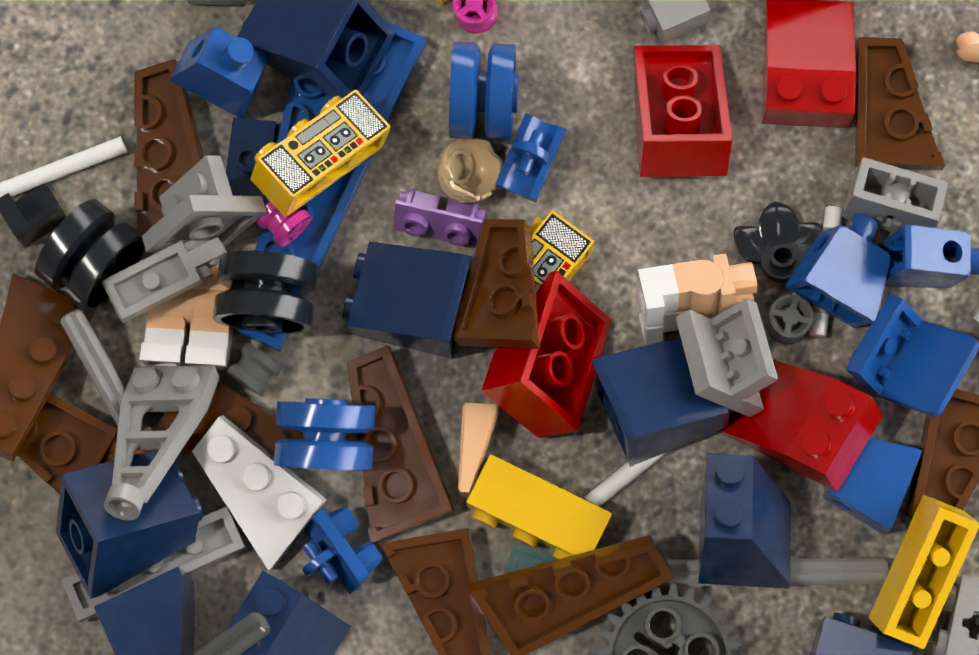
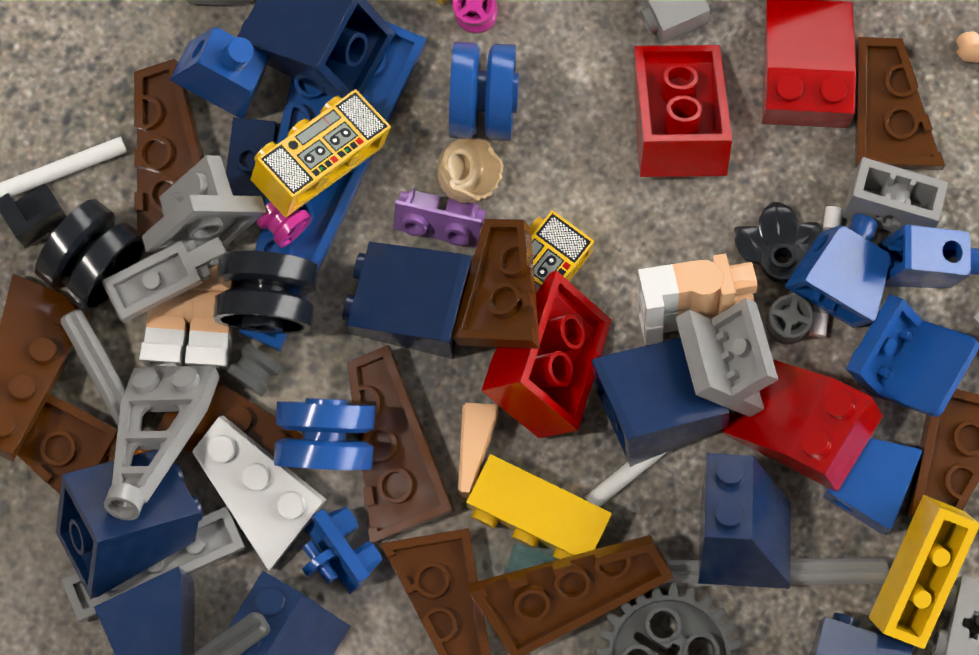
(530, 158): blue hips -> none

